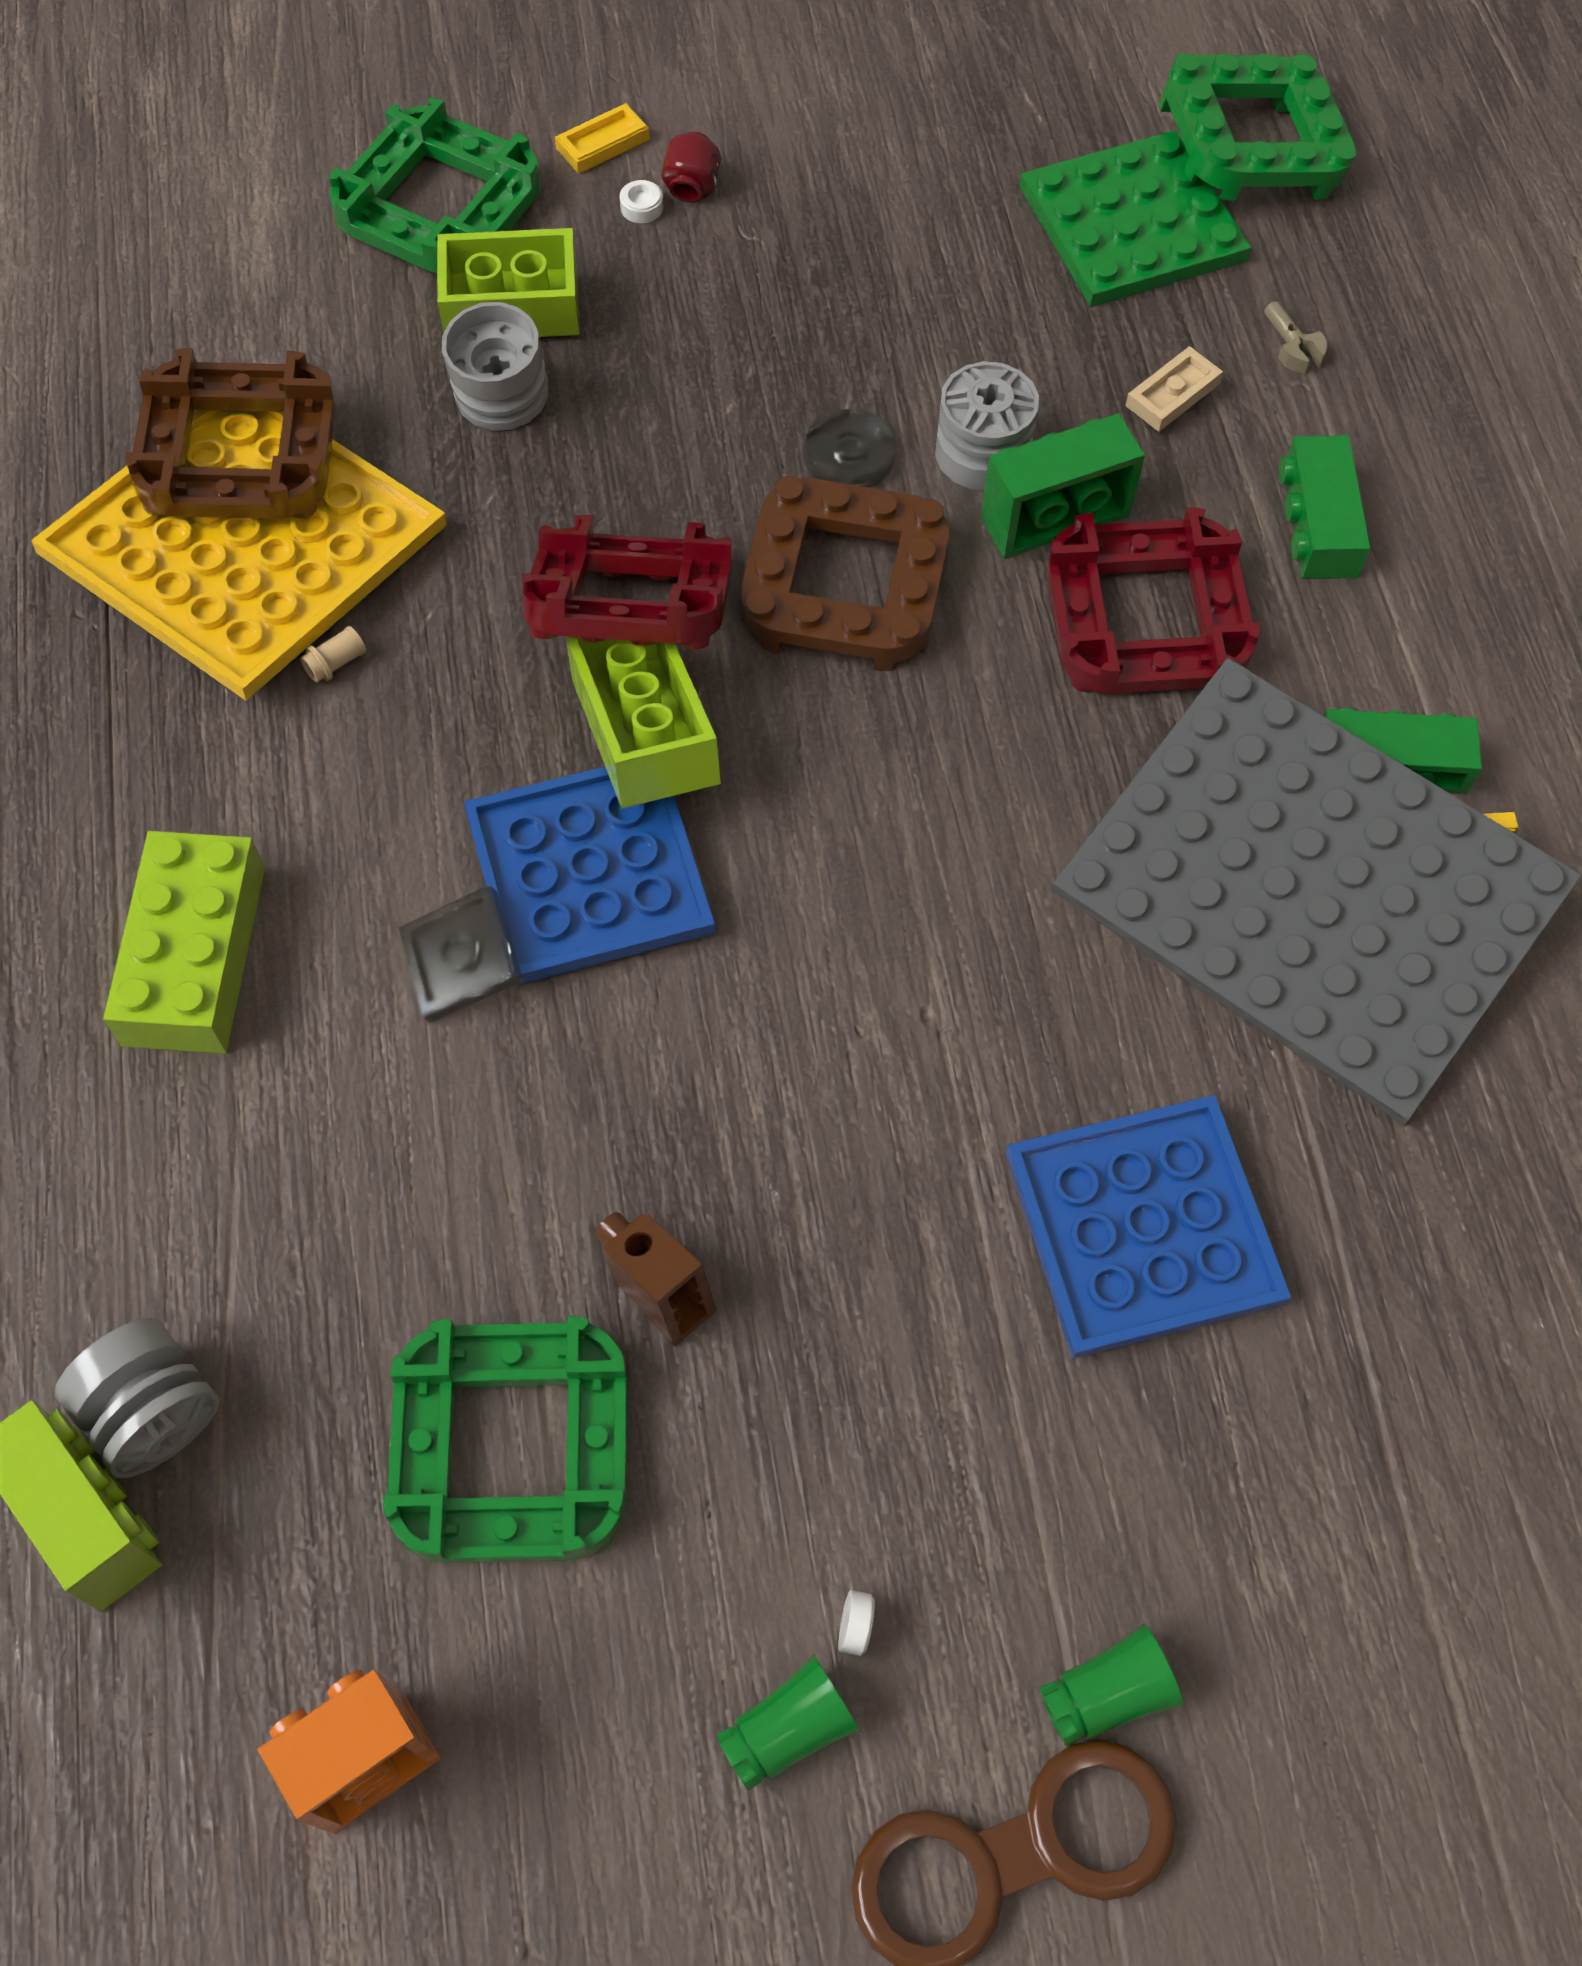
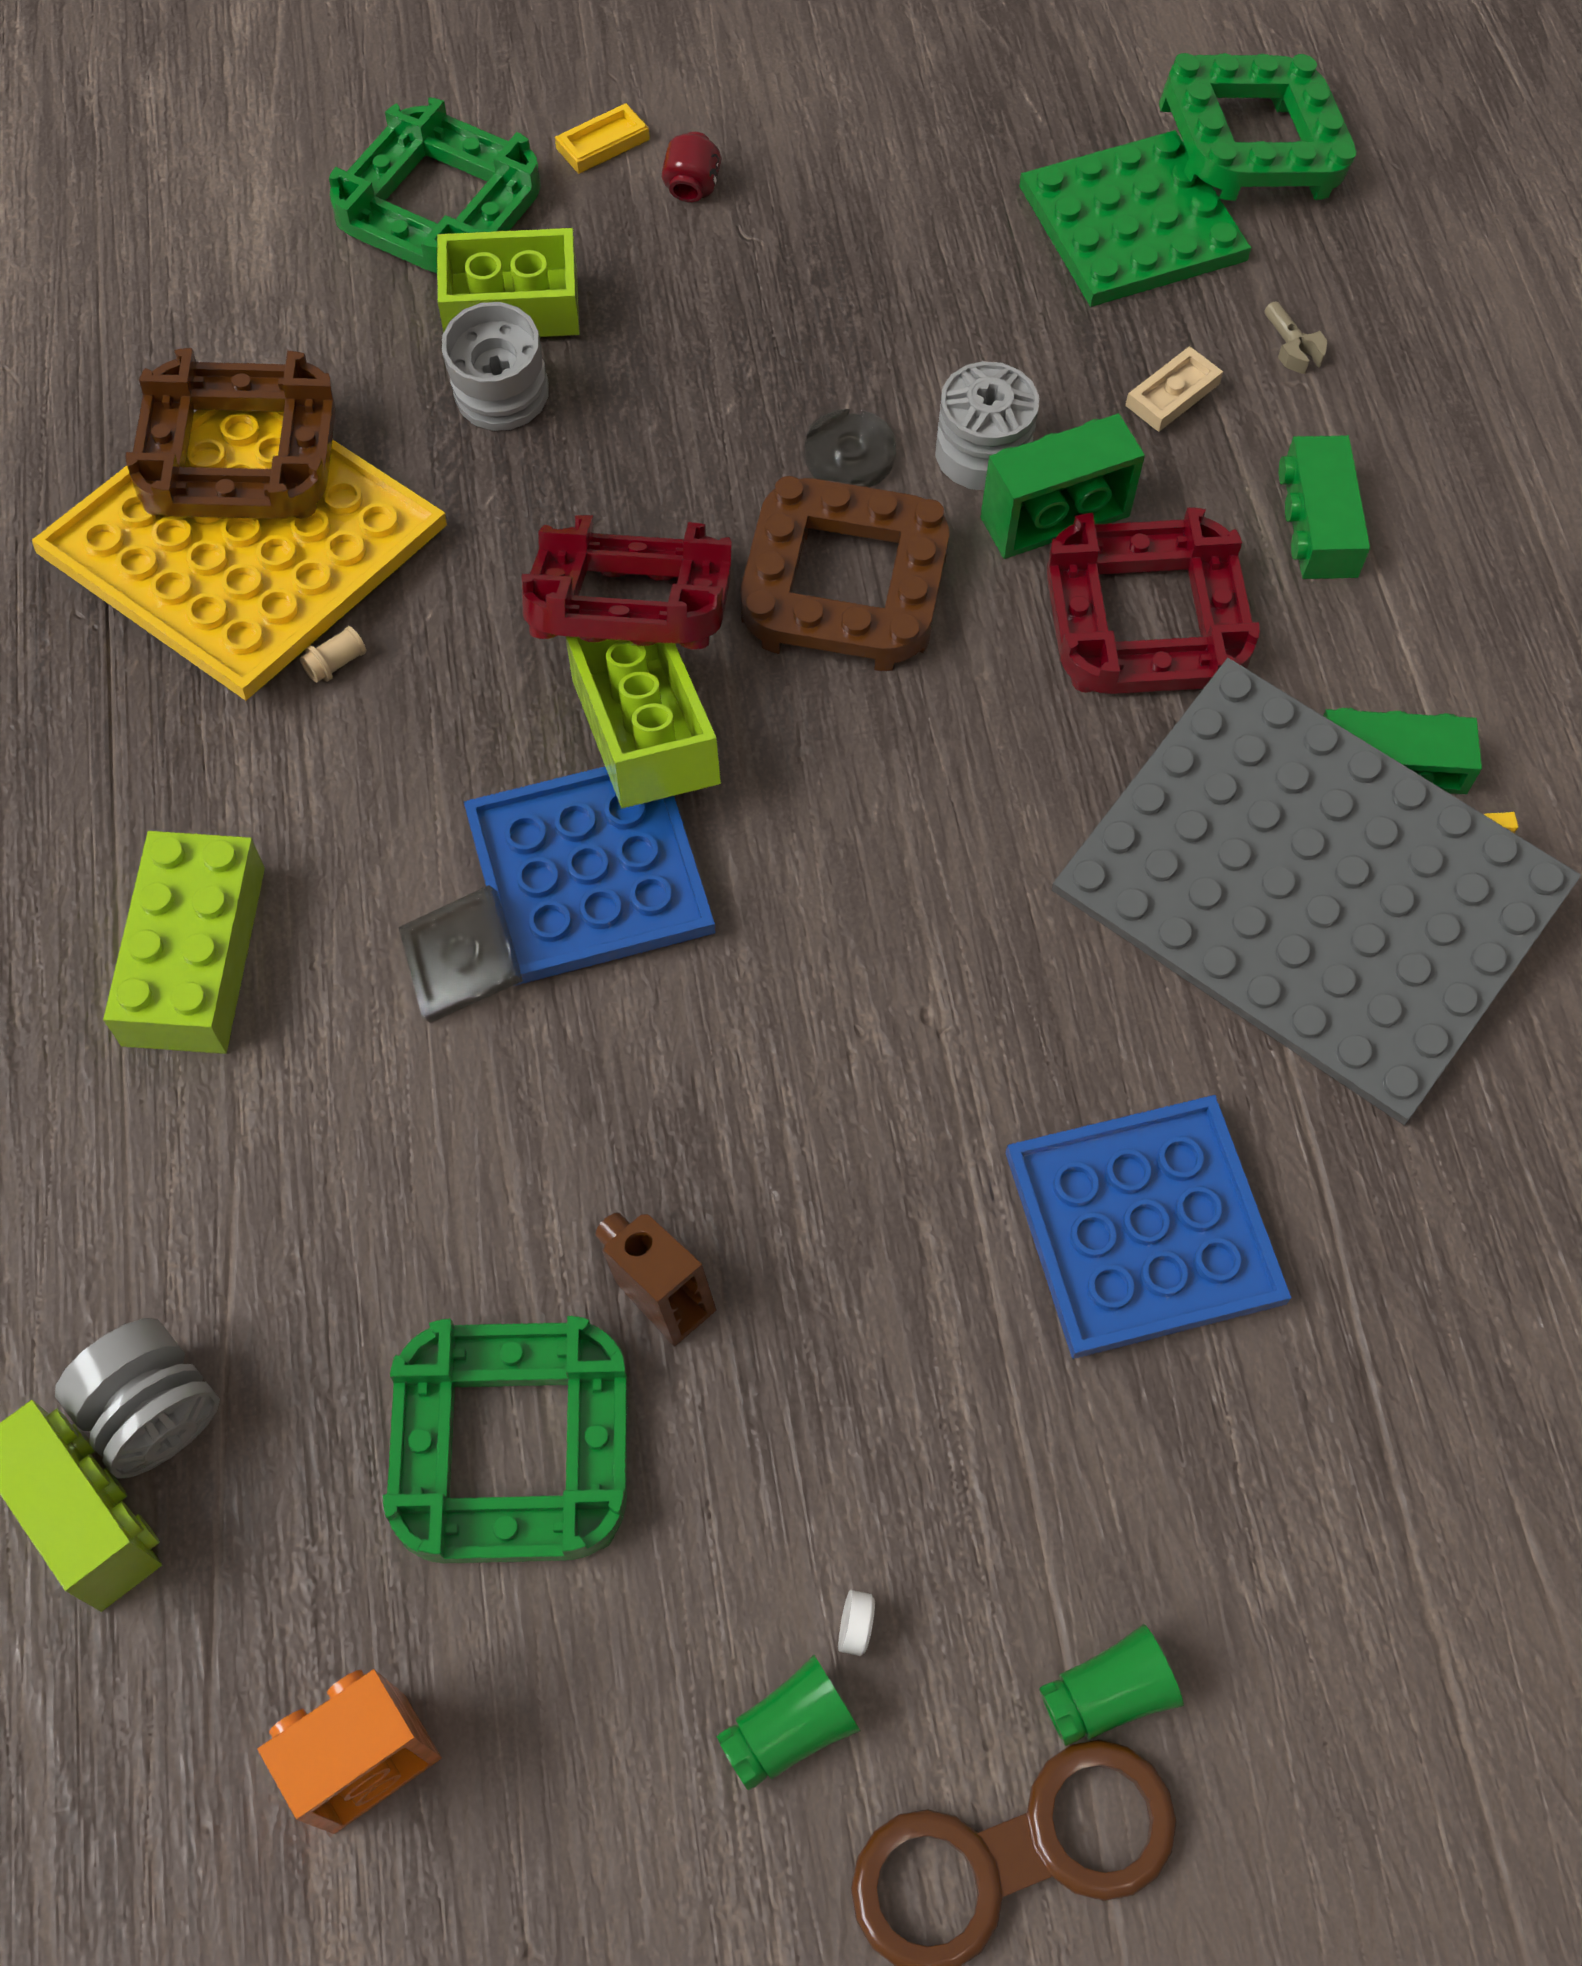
(641, 201): white tile -> none

